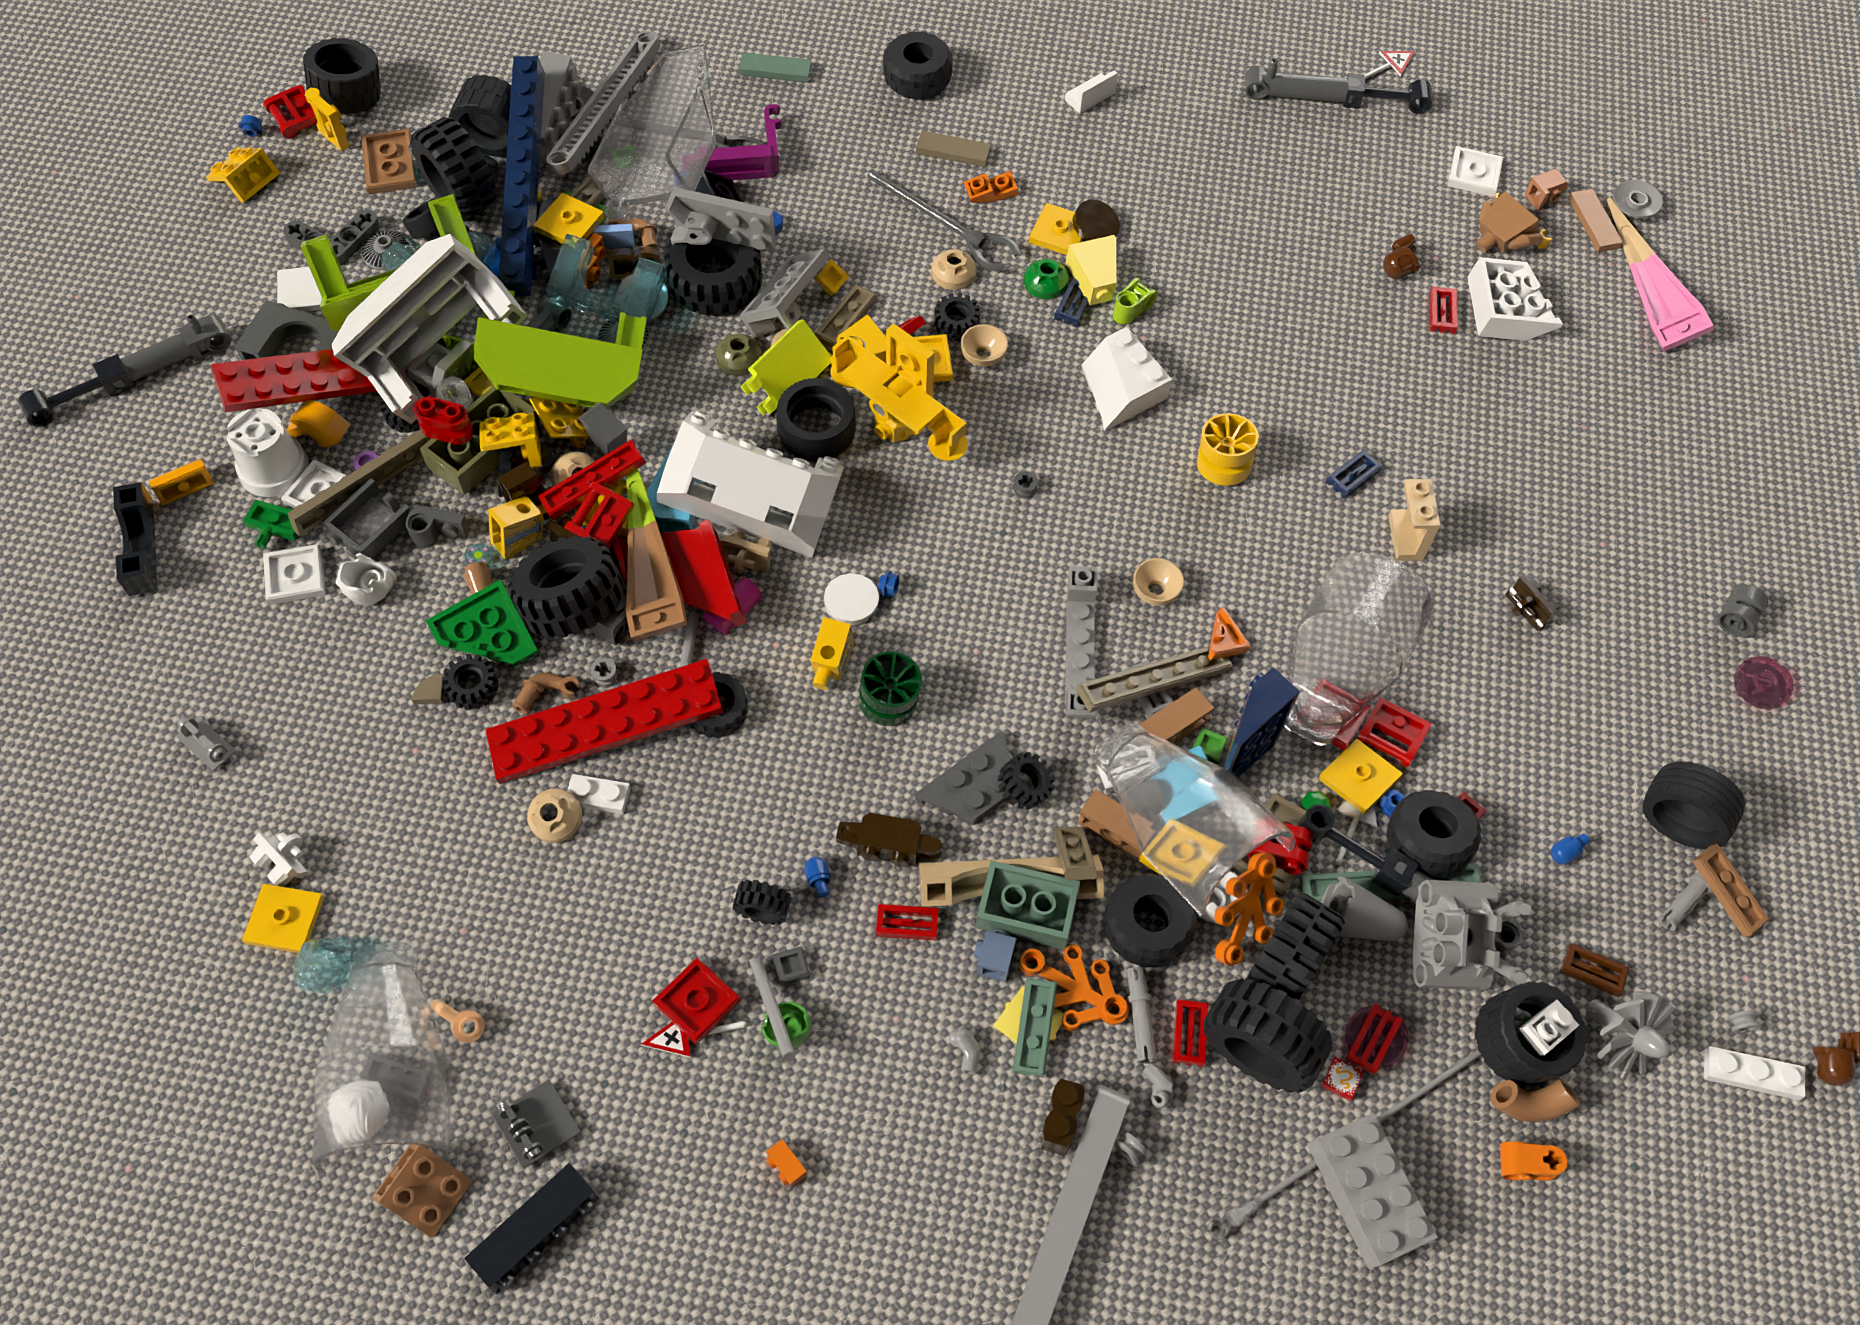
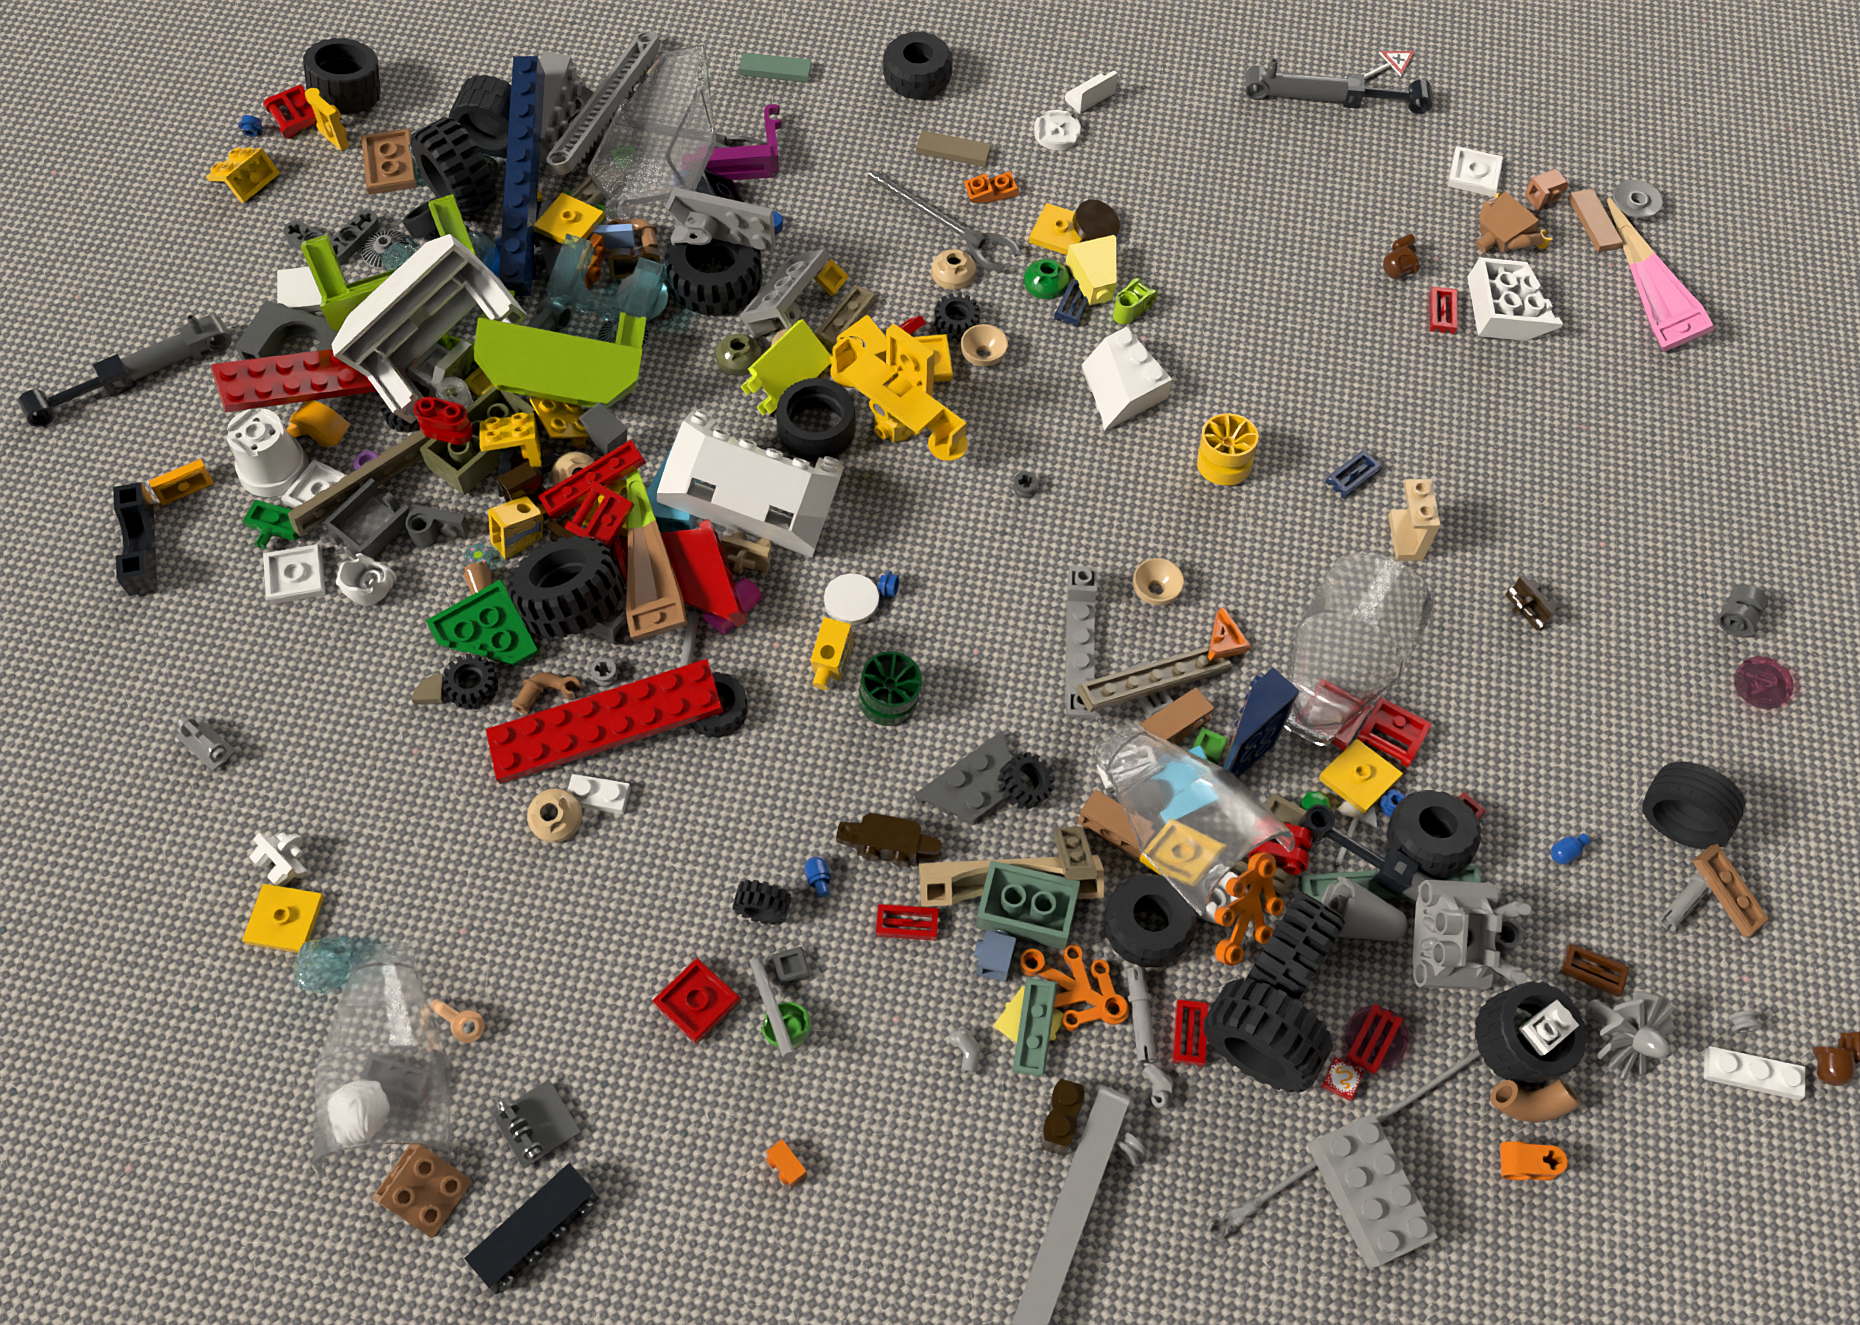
(675, 1041): piece -> none
(1057, 130): none -> white tile

